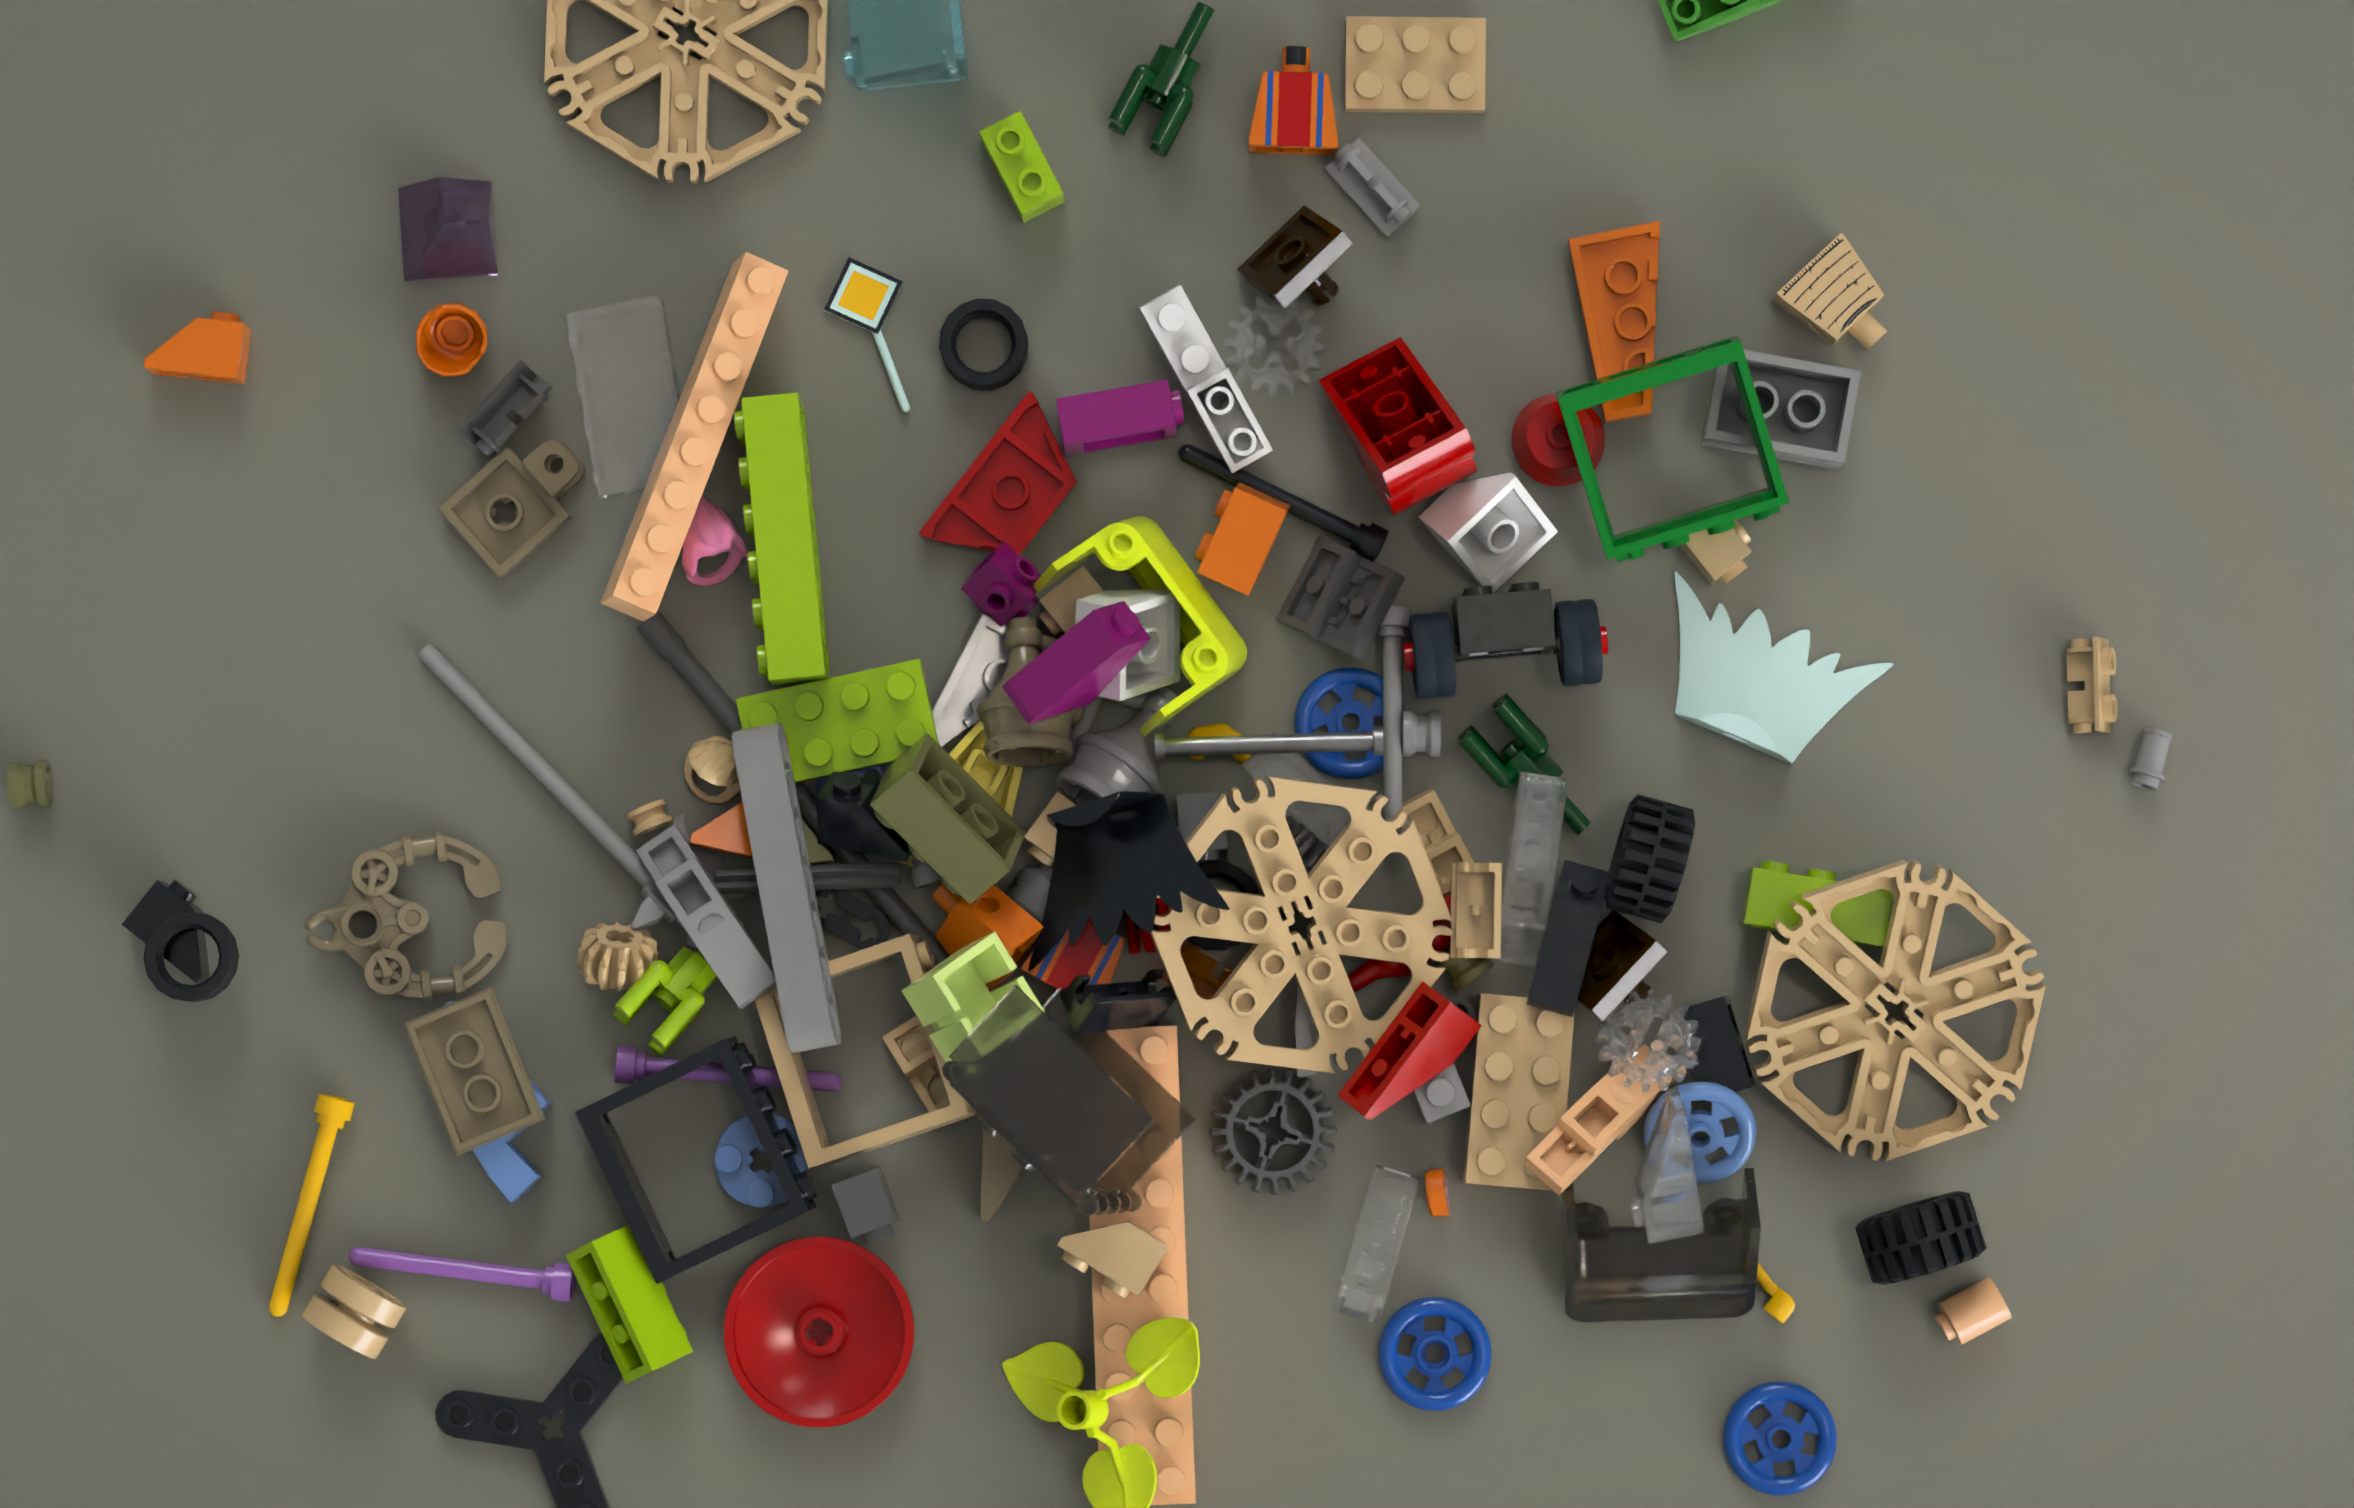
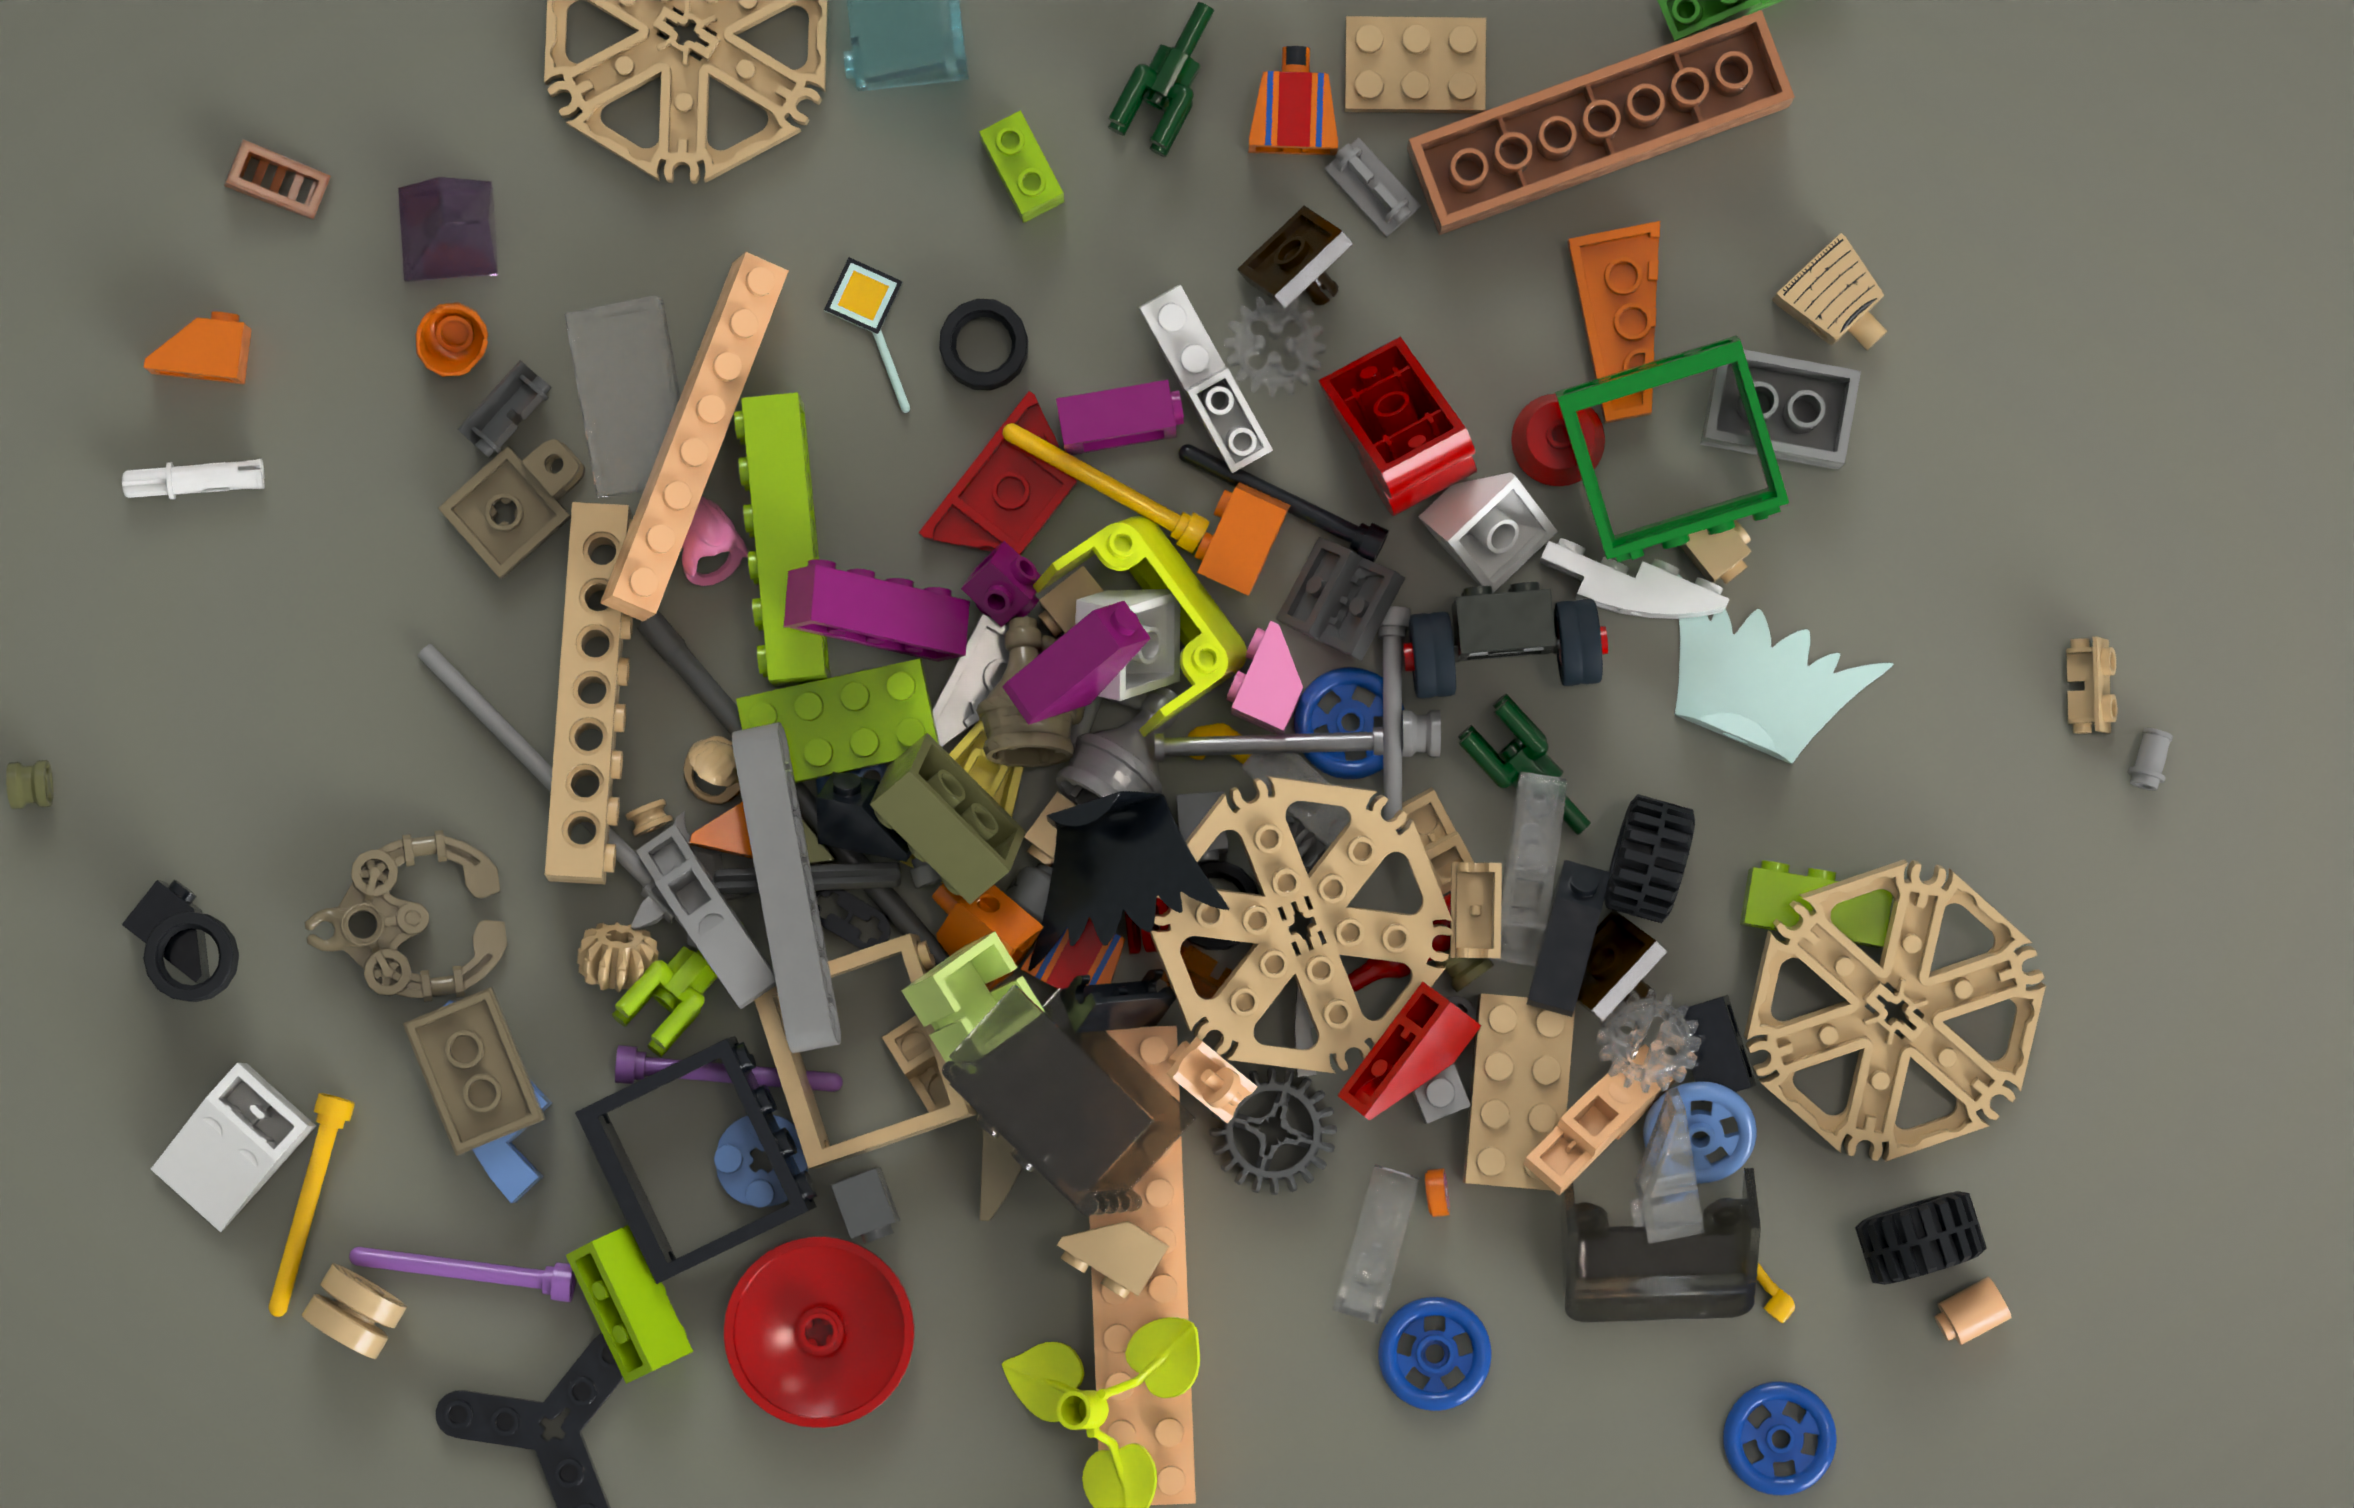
(193, 479): none -> white axle
(232, 1145): none -> white slope
(253, 189): none -> dark orange slope
(565, 860): none -> tan brick
(876, 611): none -> magenta brick
(1184, 528): none -> yellow piece
(1209, 1078): none -> light nougat hips
(1271, 685): none -> bright pink slope
(1600, 122): none -> nougat brick
(1651, 594): none -> white slope

